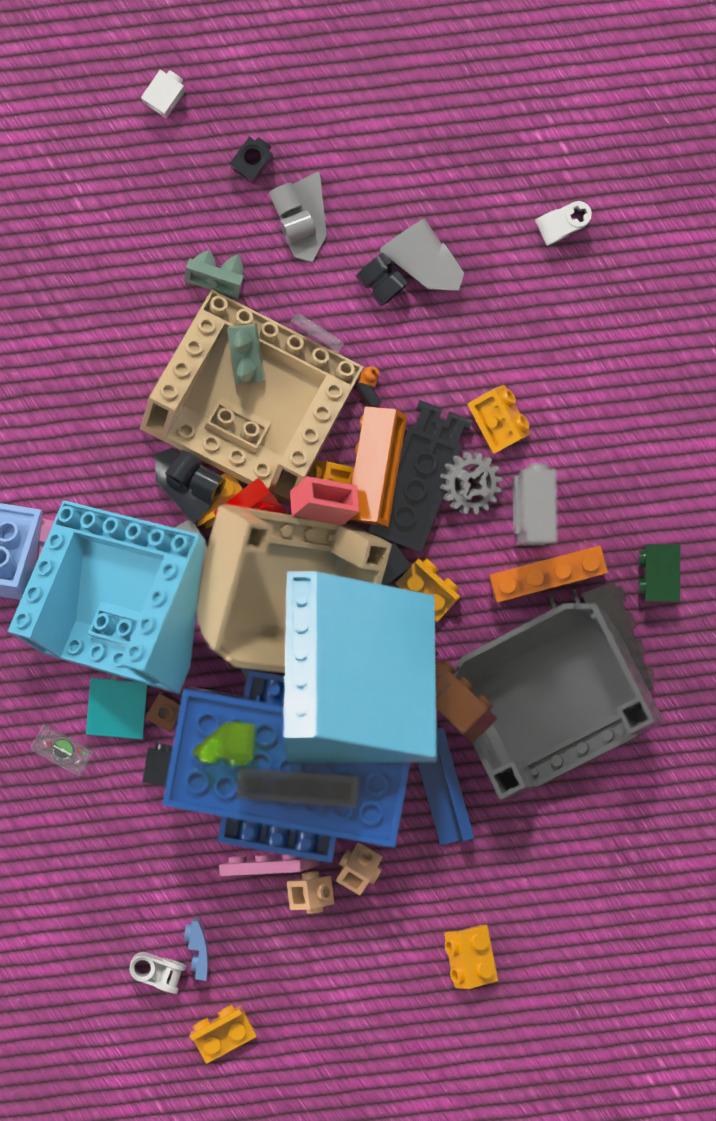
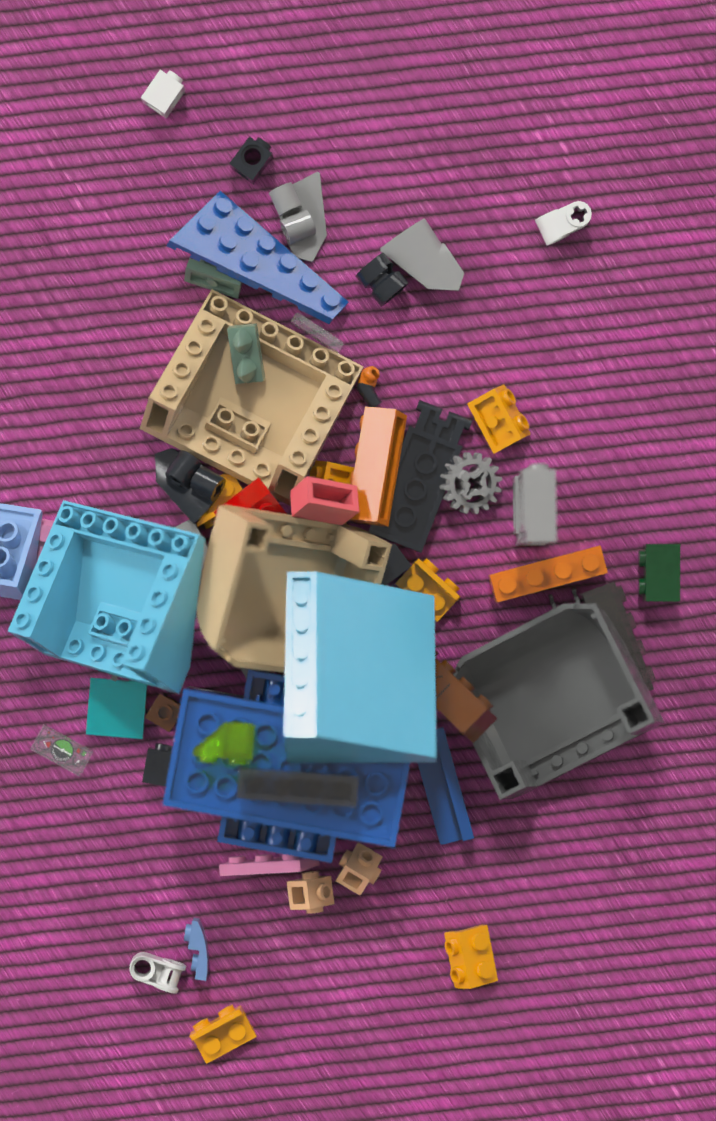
(250, 254): none -> wing

